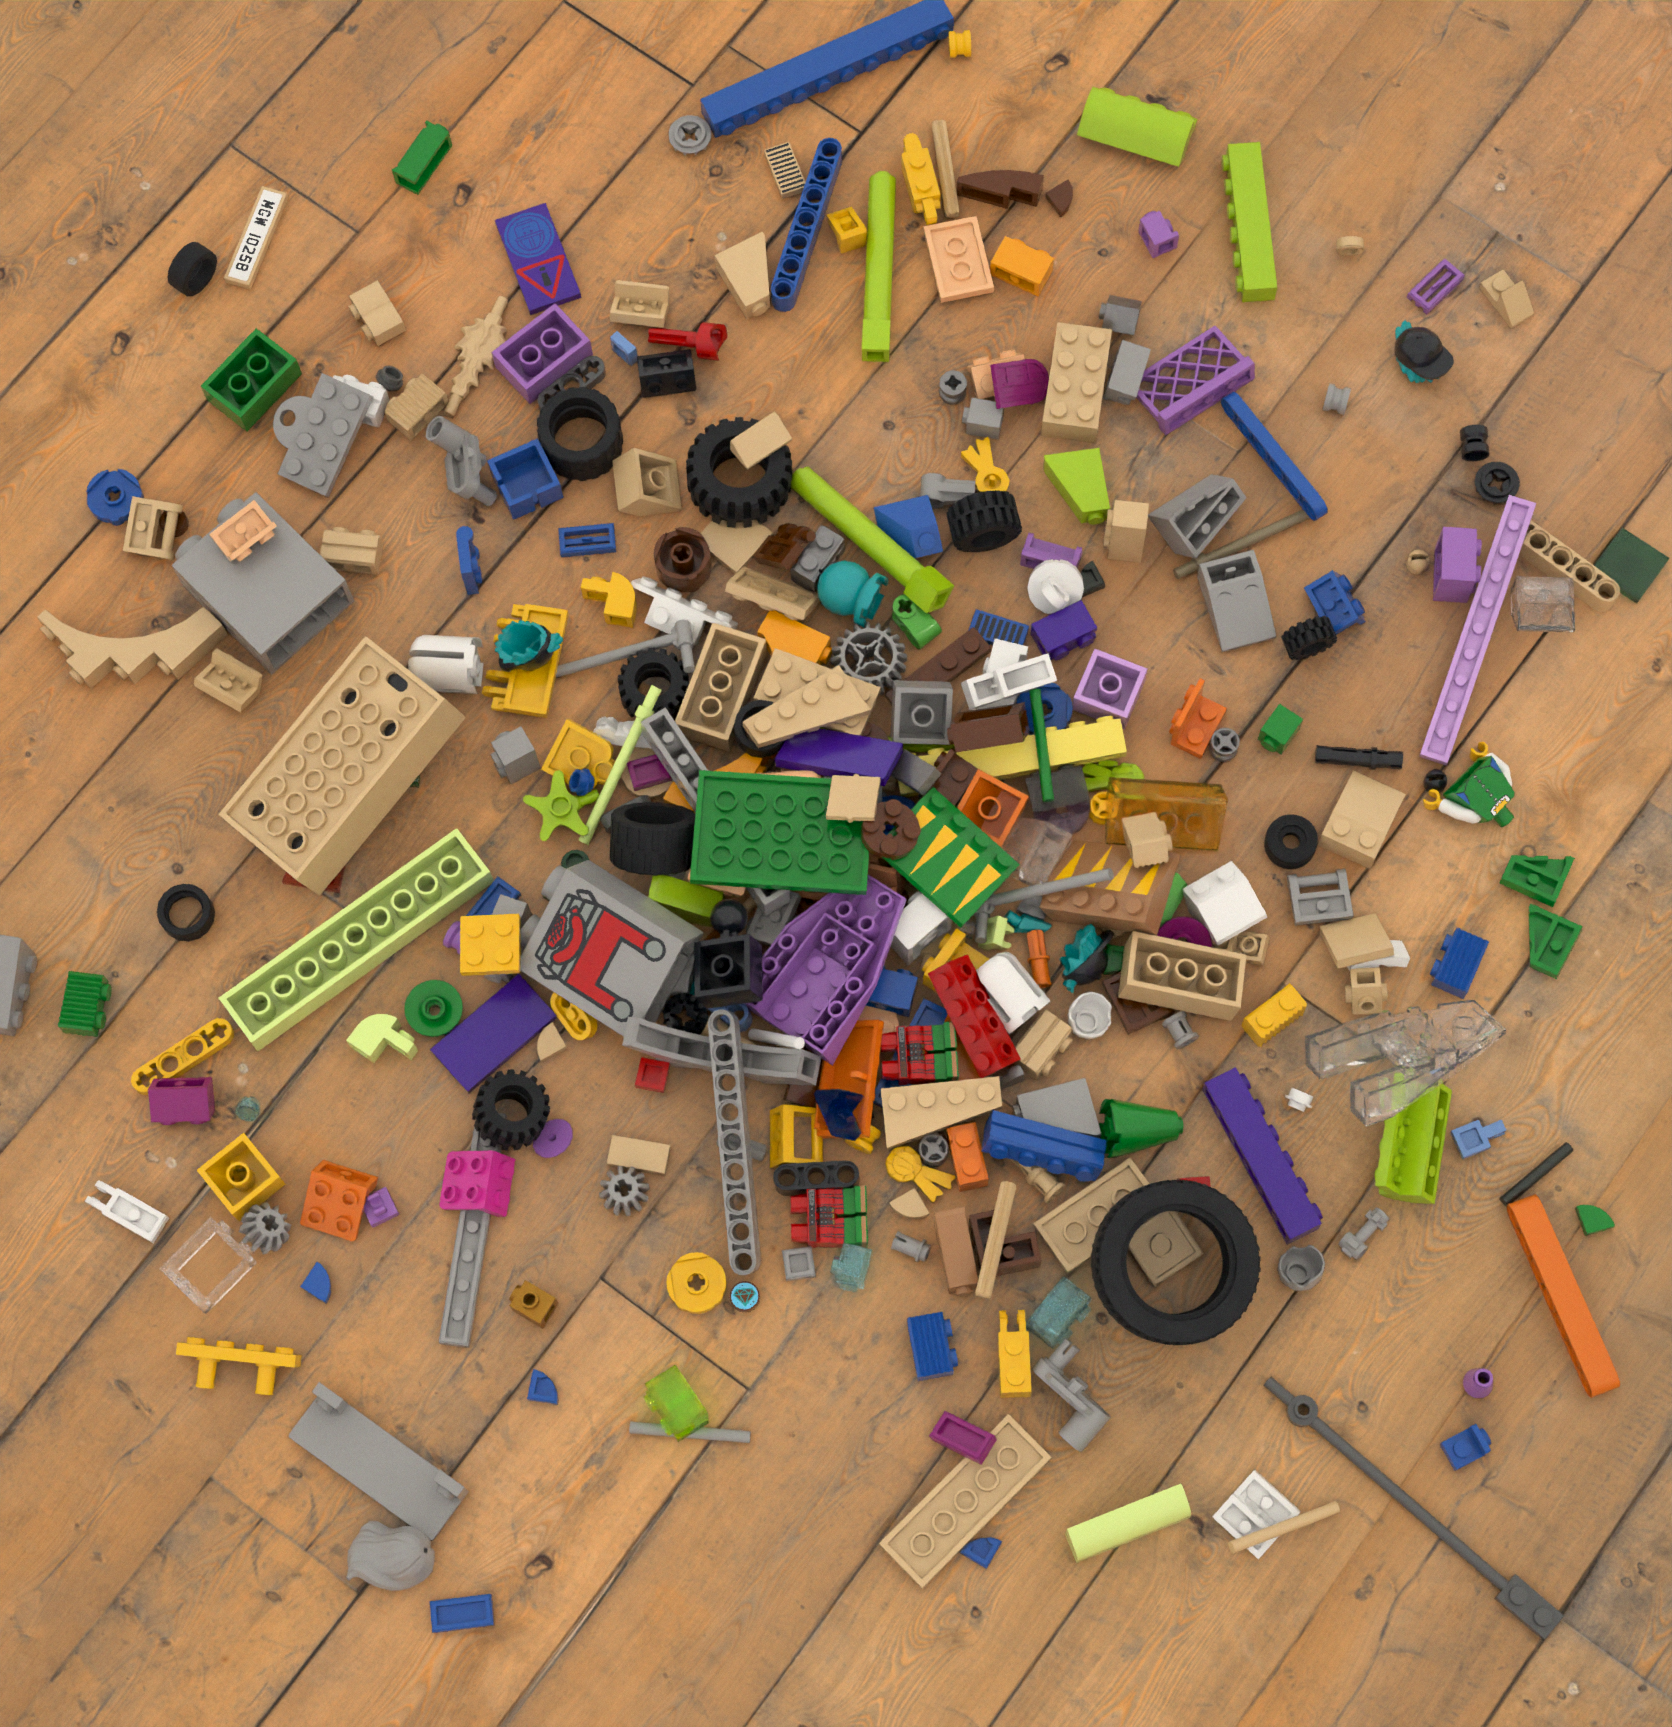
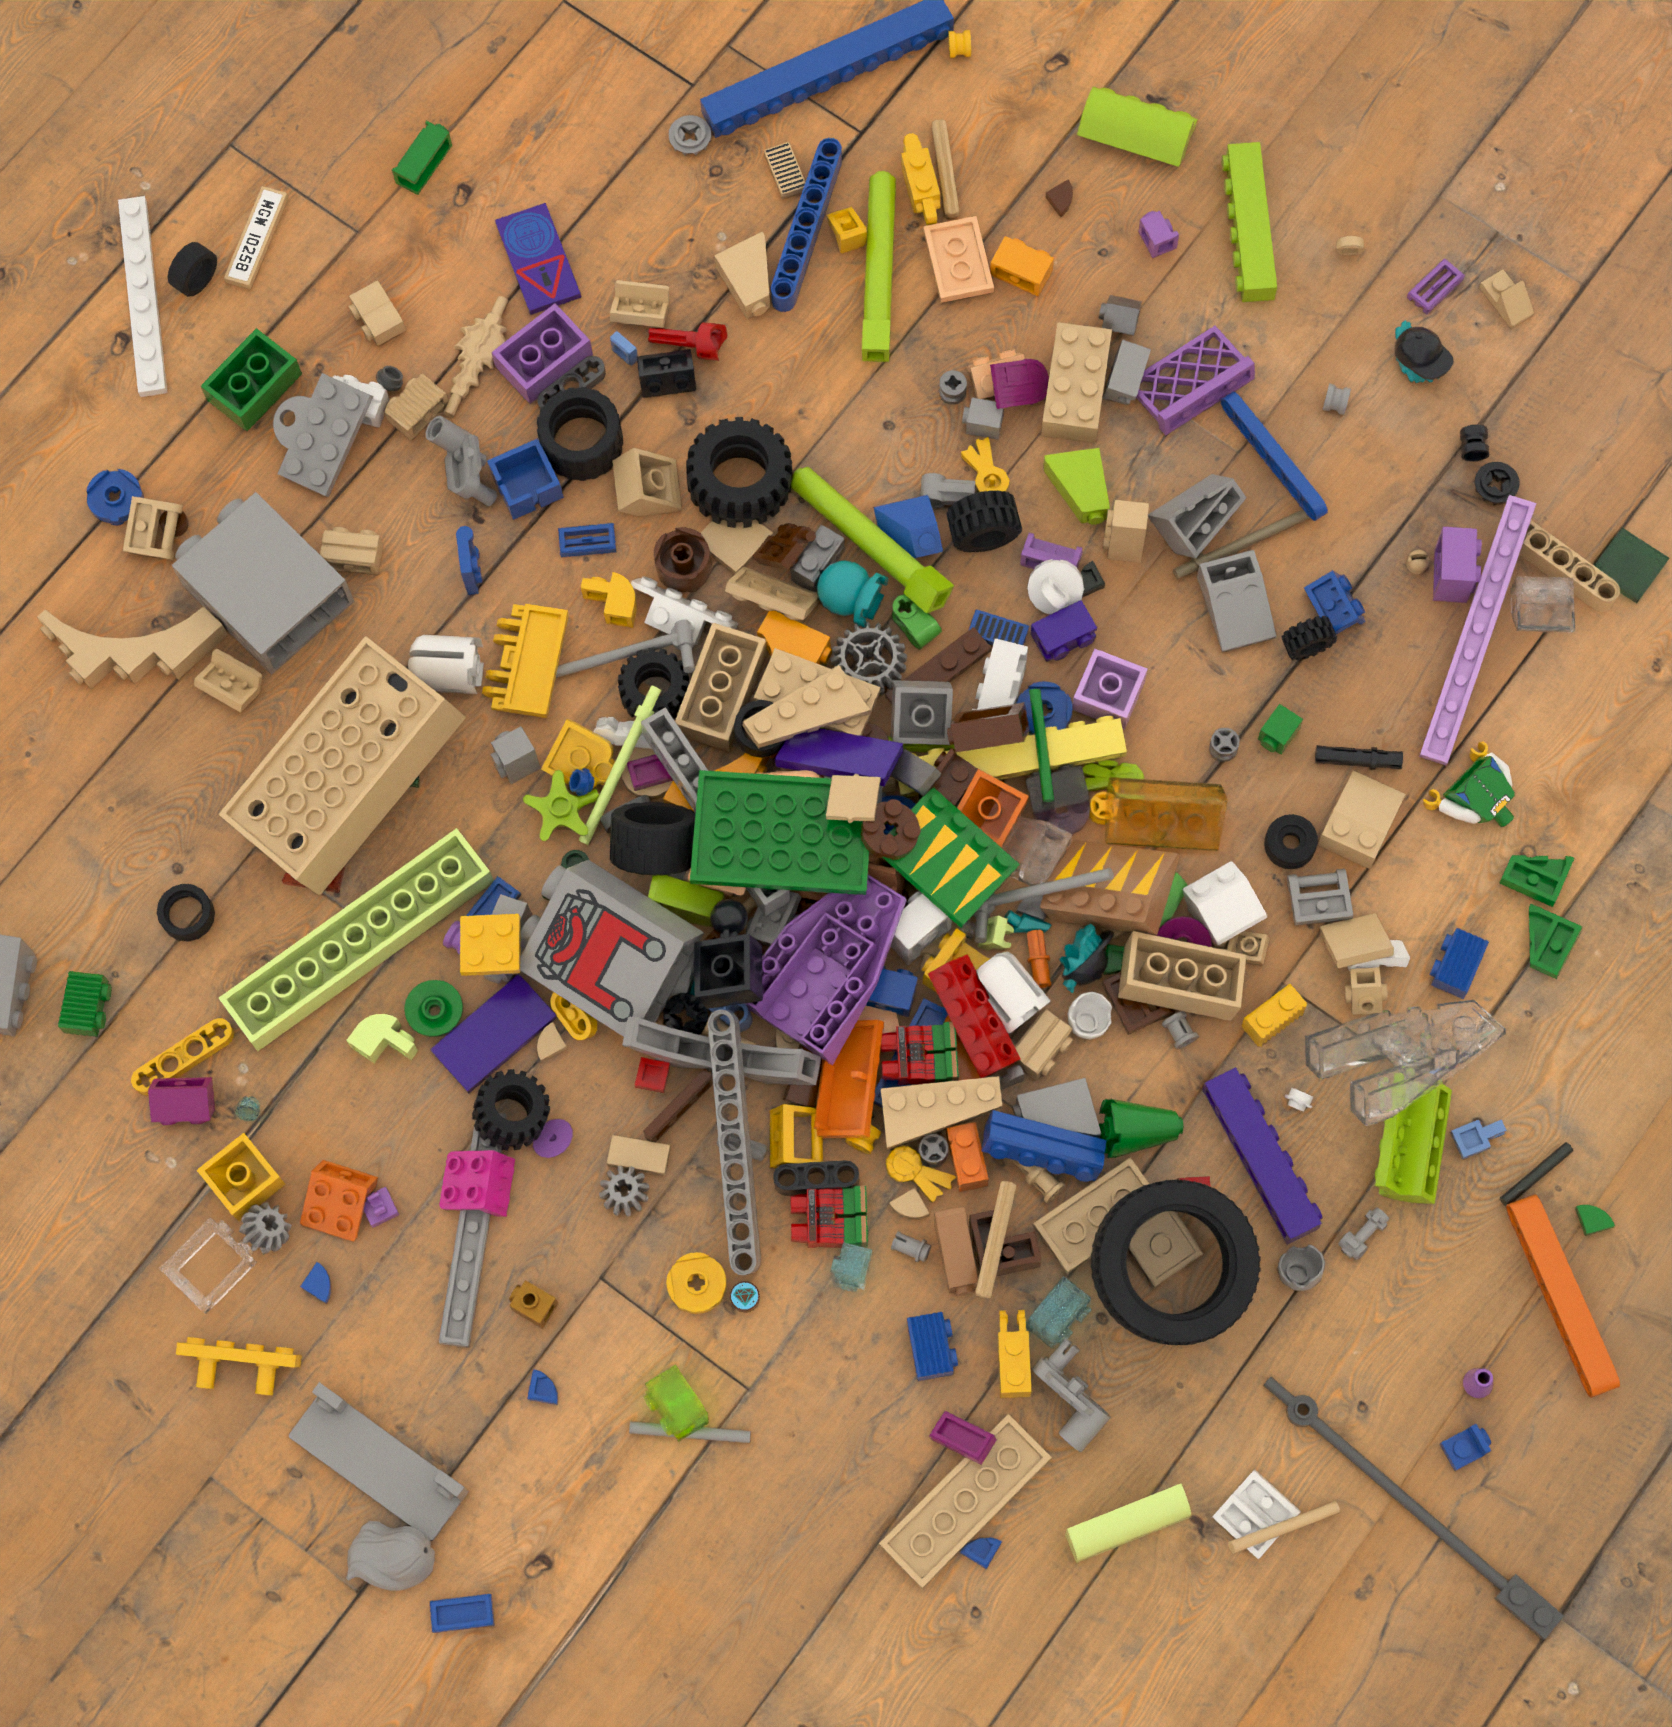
(130, 1212): white hinge -> none
(142, 296): none -> white plate
(243, 531): light nougat bracket -> none
(526, 646): teal hair -> none
(678, 1106): none -> reddish brown tile
(760, 440): tan slope -> none
(776, 1038): white bar -> none
(798, 1263): light grey tile -> none
(837, 1111): clear blue slope -> none
(1001, 187): reddish brown slope -> none
(1008, 681): white slope -> none
(1146, 839): tan brick -> none
(1196, 721): orange bracket -> none
(1438, 785): black hinge -> none

